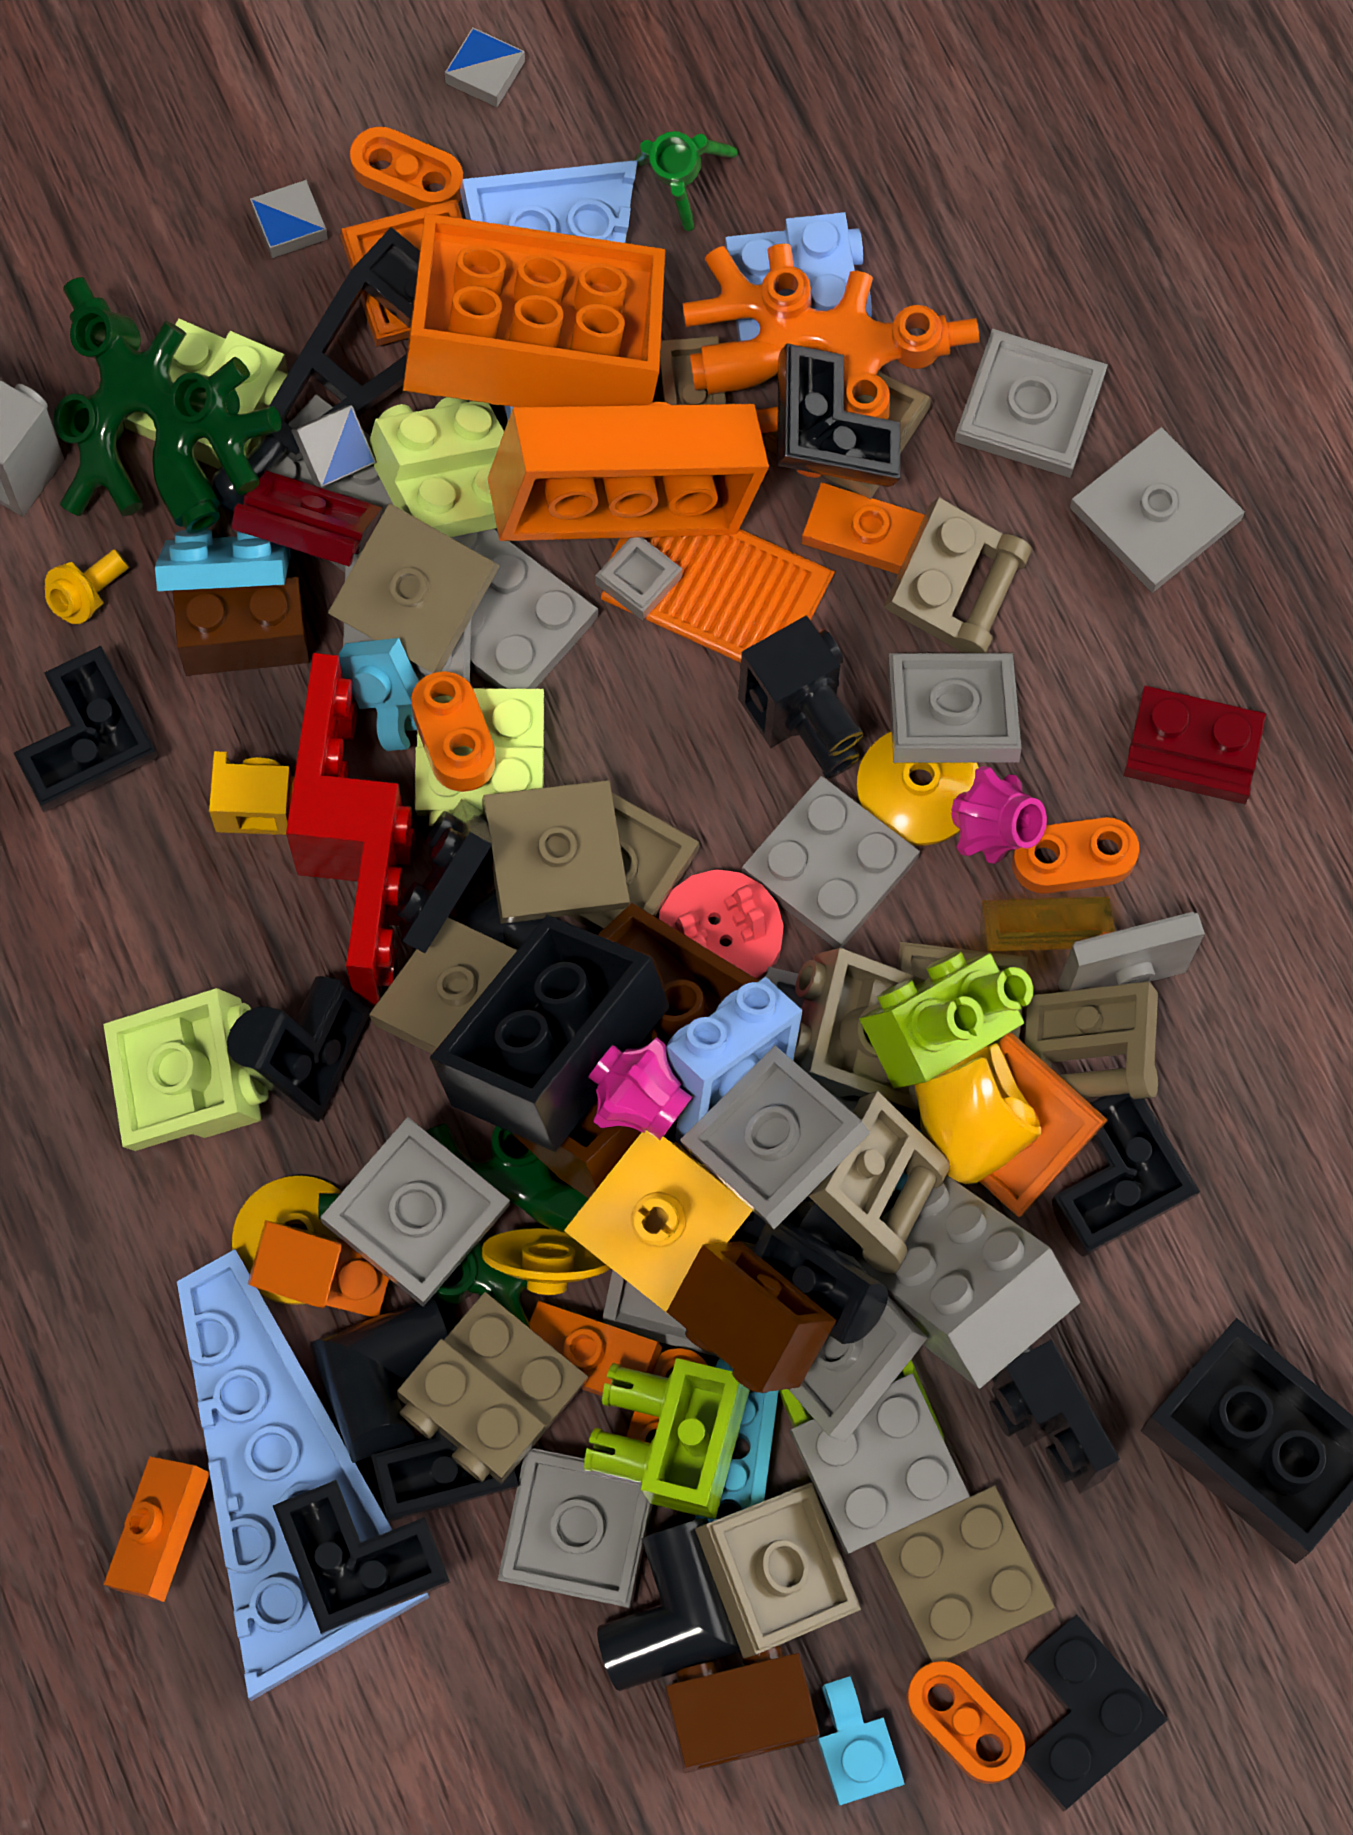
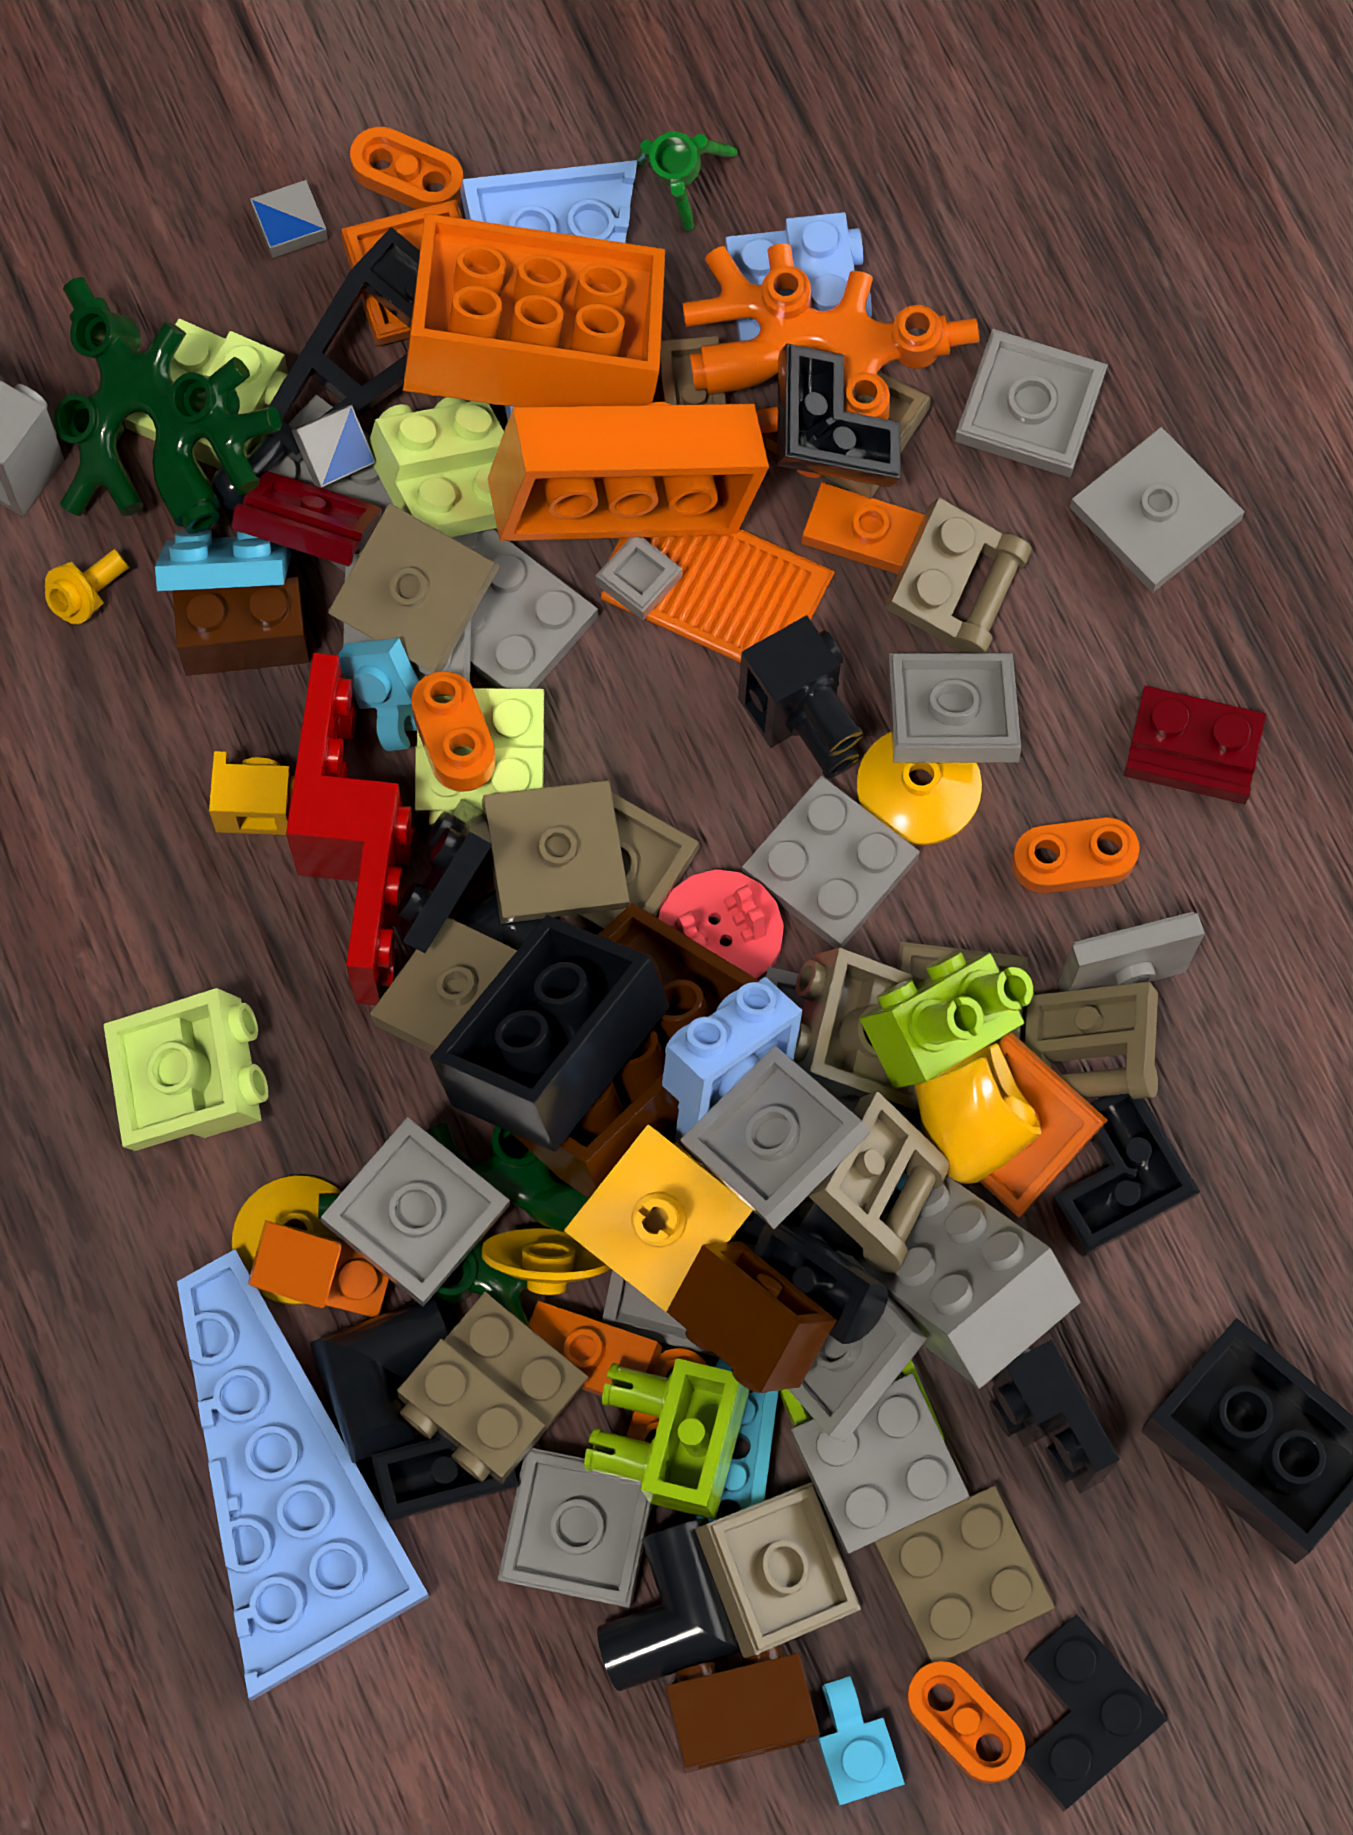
(102, 735): black brick -> none
(156, 1528): orange plate -> none
(304, 1056): black brick -> none
(350, 1577): black brick -> none
(484, 67): light grey tile -> none
(638, 1089): dark pink rock -> none
(997, 816): dark pink rock -> none
(1043, 922): clear yellow slope -> none

